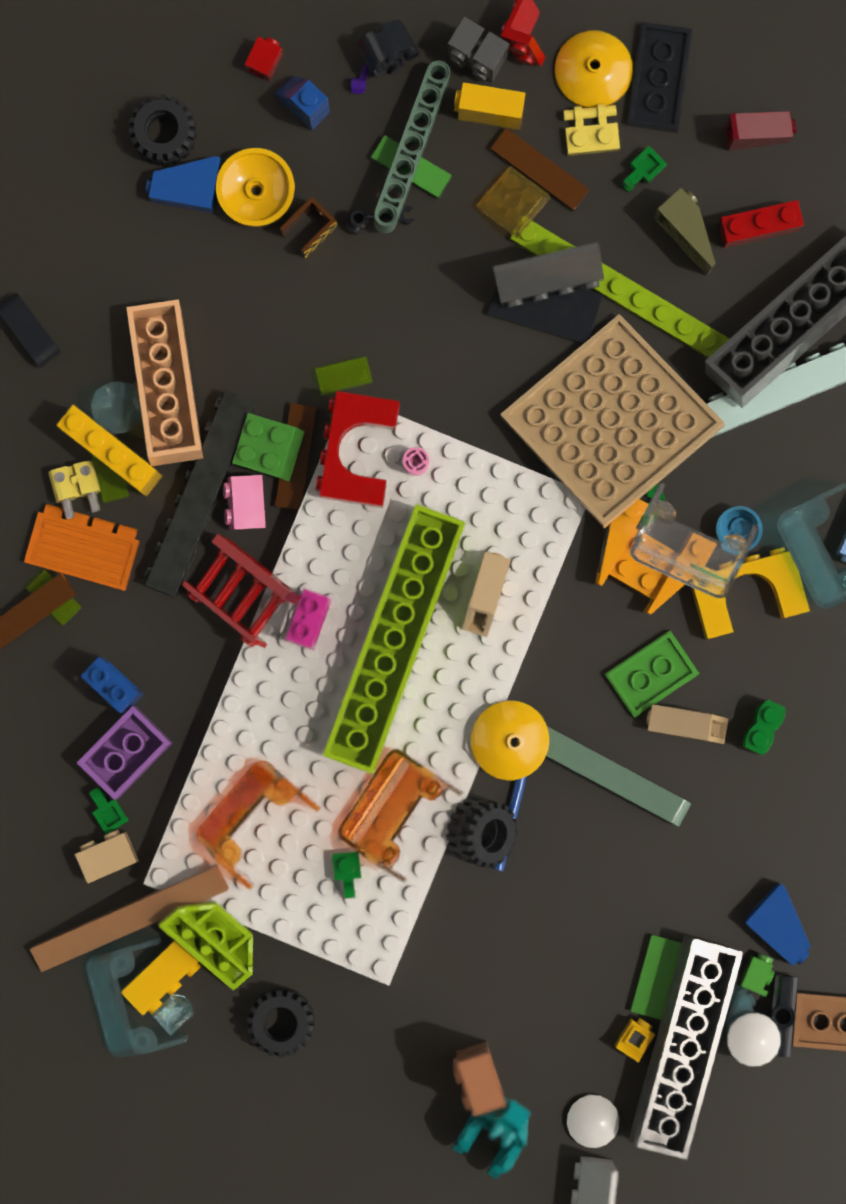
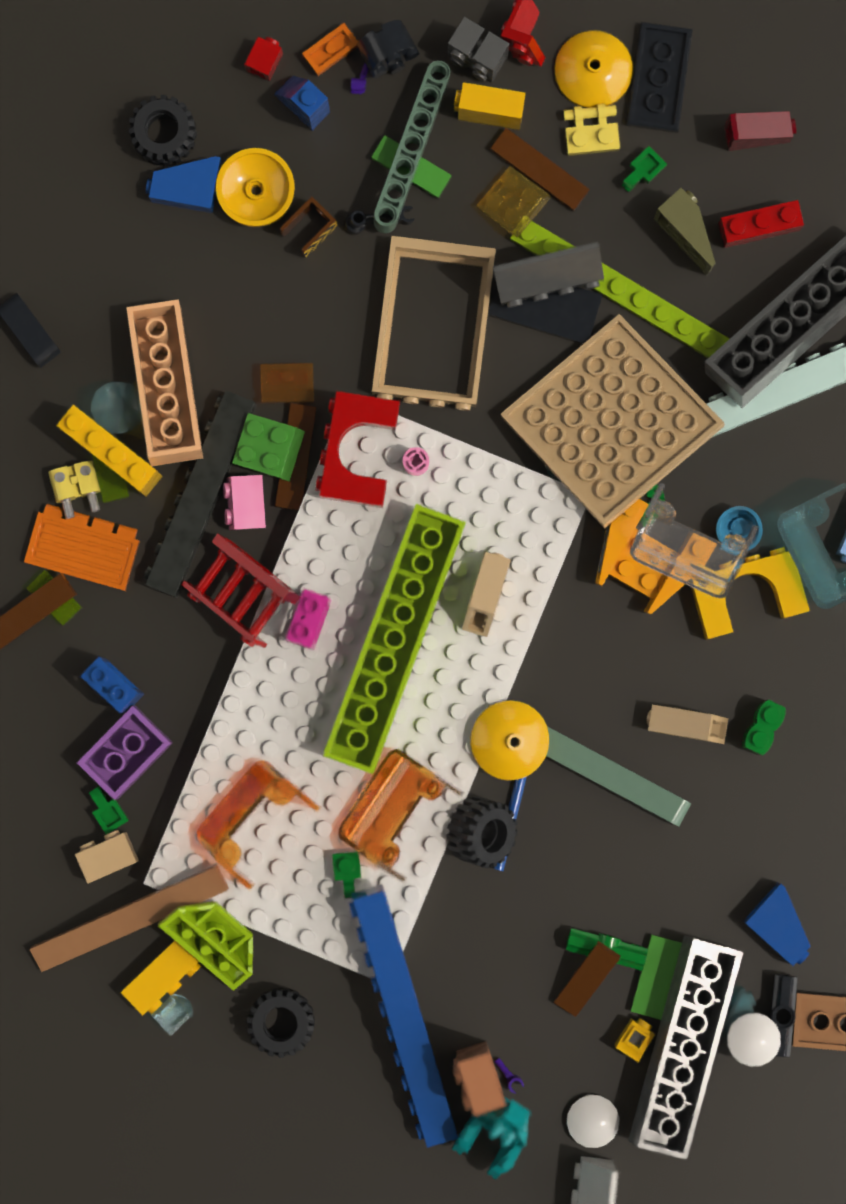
(102, 974): clear light blue windscreen -> none
(287, 383): none -> clear orange plate
(330, 49): none -> orange plate
(344, 375): clear neon green tile -> none
(404, 1015): none -> blue brick
(445, 253): none -> tan window
(508, 1075): none -> dark purple hand
(587, 979): none -> reddish brown tile
(630, 954): none -> green piece
(652, 674): bright green tile -> none
(757, 974): bright green brick -> none

